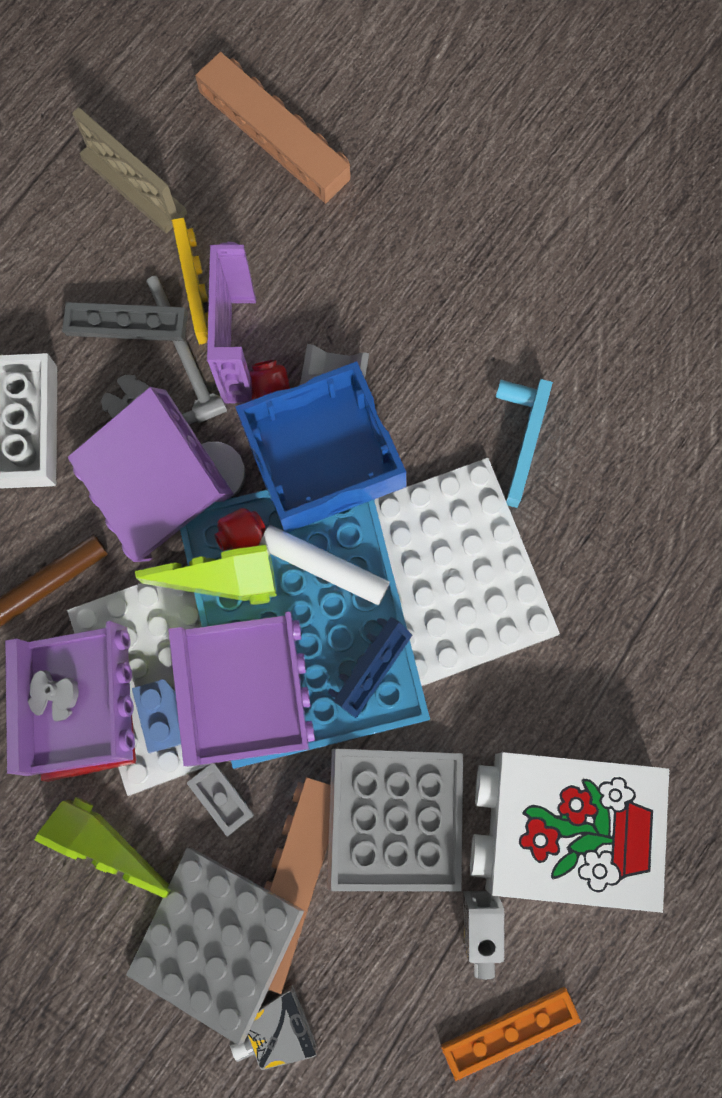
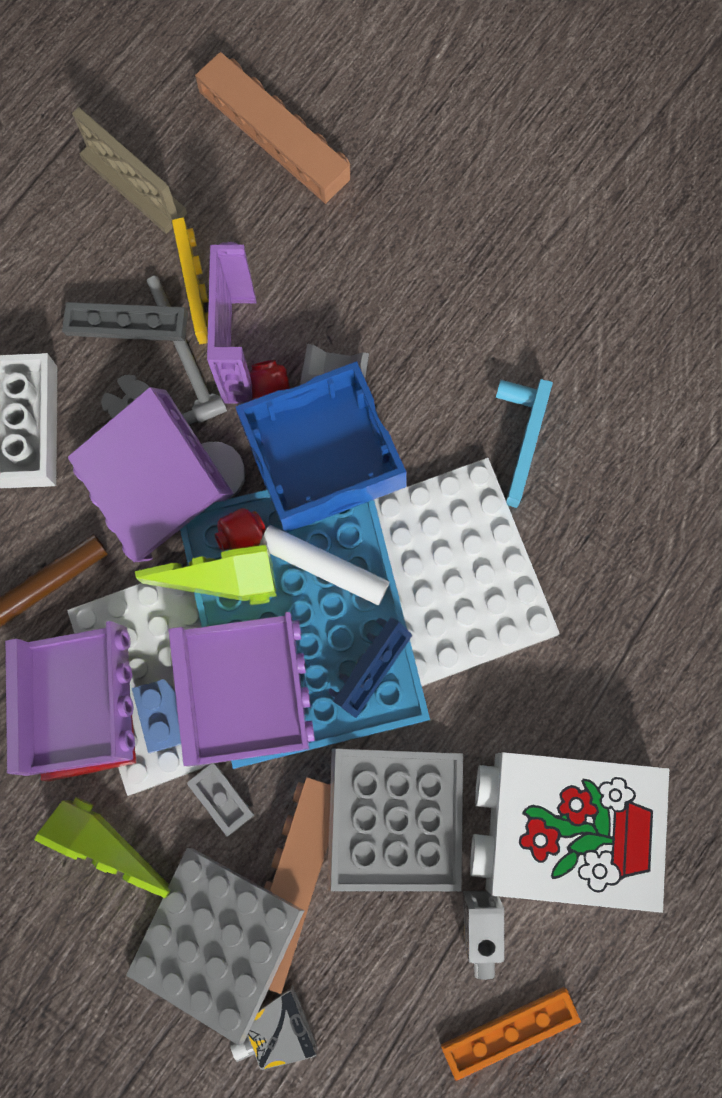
(61, 693): light grey piece -> none

